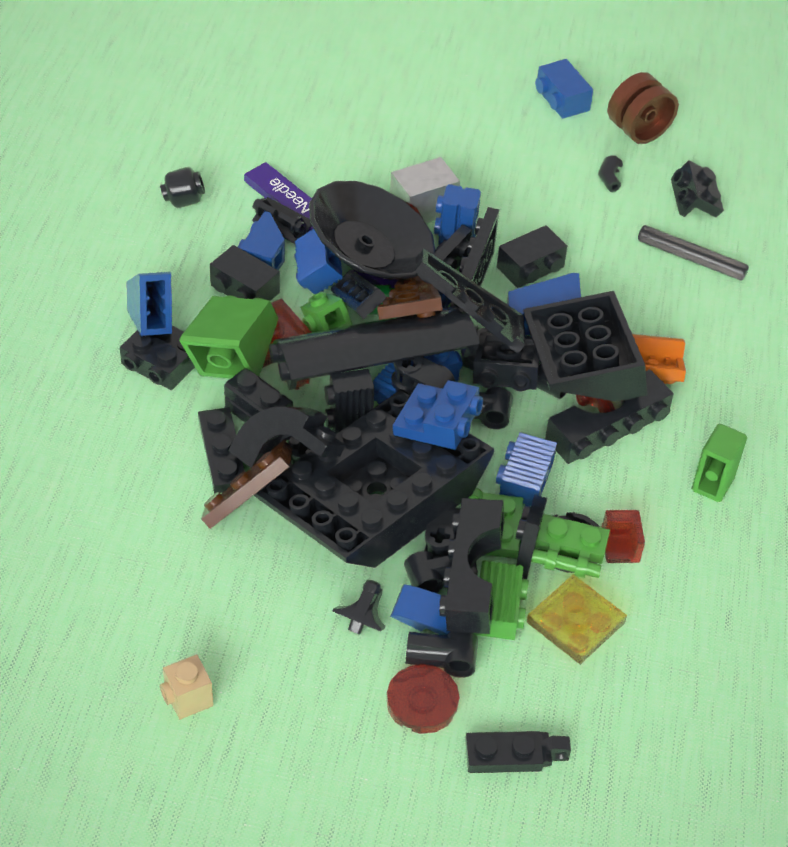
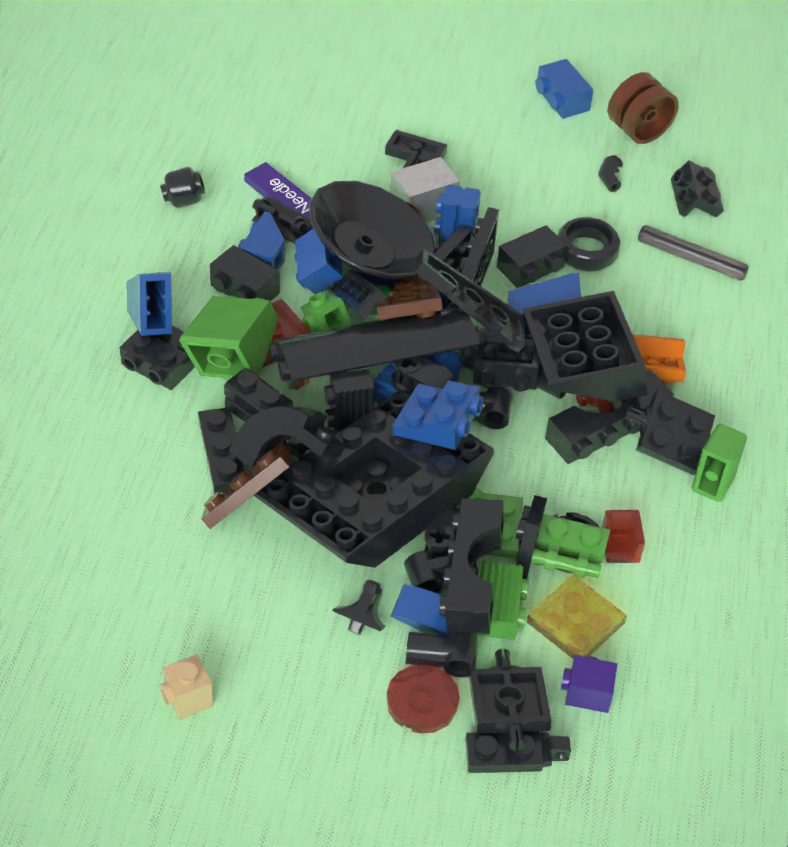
(414, 148): none -> black plate
(509, 700): none -> black plate
(527, 467): brick -> none
(589, 683): none -> dark purple brick
(595, 229): none -> black wheel
(672, 431): none -> black plate

